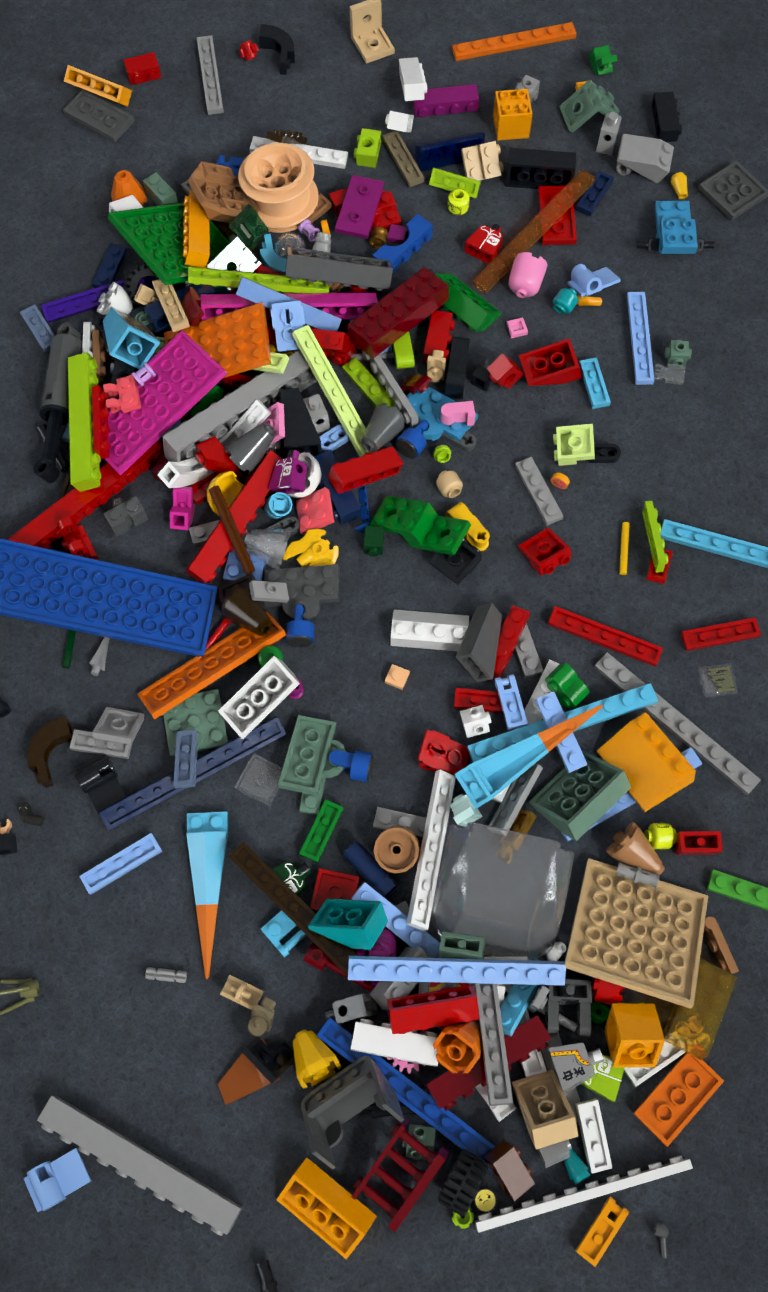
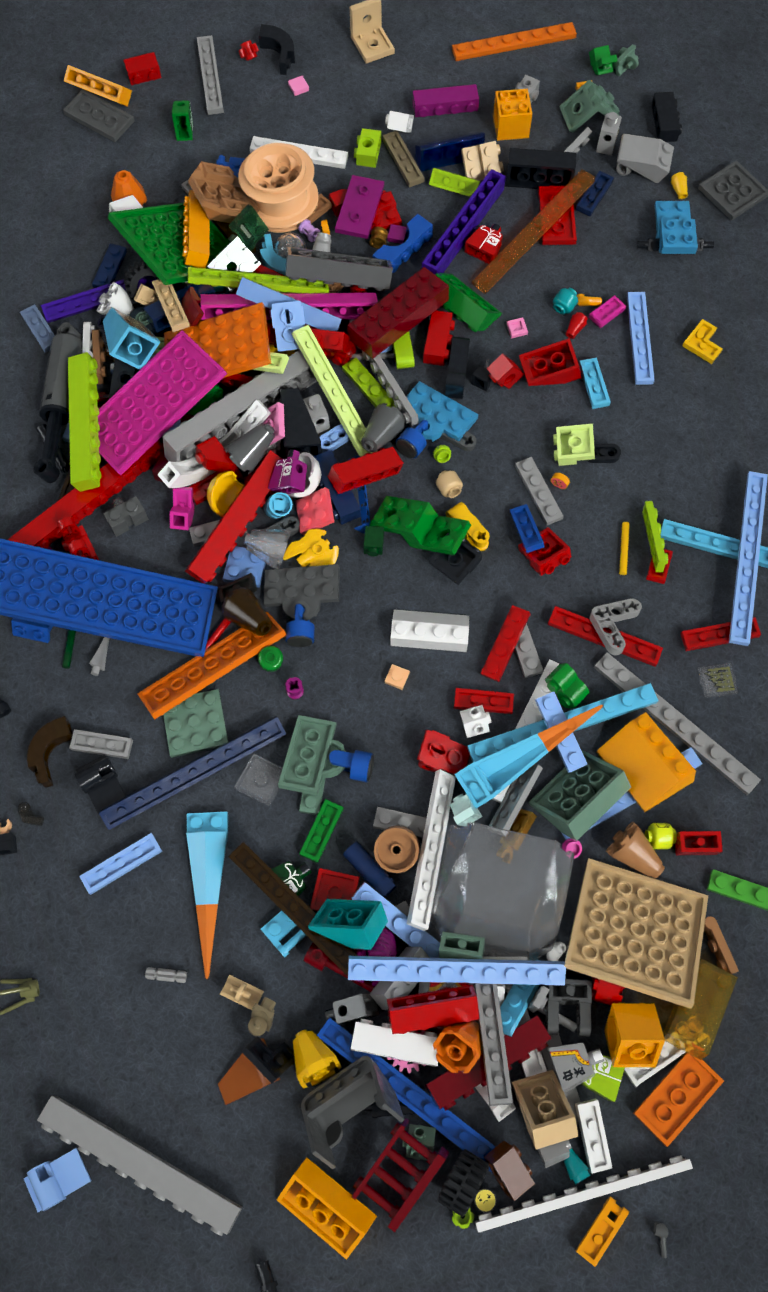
(31, 630): none -> blue bracket
(100, 422): red plate -> none
(118, 725): light grey plate -> none
(128, 395): coral plate -> none
(146, 368): lavender bush -> none
(159, 190): sand green brick -> none
(182, 114): none -> green torso
(185, 759): sand blue plate -> none
(232, 529): reddish brown axle -> none
(259, 696): white slope -> none
(269, 591): light grey plate -> none
(287, 137): dark brown plate -> none
(298, 85): none -> bright pink tile
(412, 79): white brick -> none
(415, 383): dark red slope -> none
(436, 366): tan hips -> none
(457, 413): bright pink leg -> none
(458, 202): neon yellow head -> none
(465, 223): none -> dark purple brick
(480, 643): dark grey slope -> none
(511, 702): light blue plate -> none
(527, 274): bright pink cylinder -> none
(527, 528): none -> blue plate
(572, 845): none -> dark pink plate
(577, 323): none -> red cone
(582, 140): none -> light grey plate
(588, 282): light blue piece -> none
(599, 1012): green tile -> none
(607, 311): none -> dark pink plate
(608, 619): none -> light grey beam
(626, 60): none -> sand green hips
(637, 874): light grey pin -> none
(673, 373): clear plate -> none
(678, 352): sand green brick -> none
(699, 342): none -> yellow plate
(748, 559): none -> light blue plate

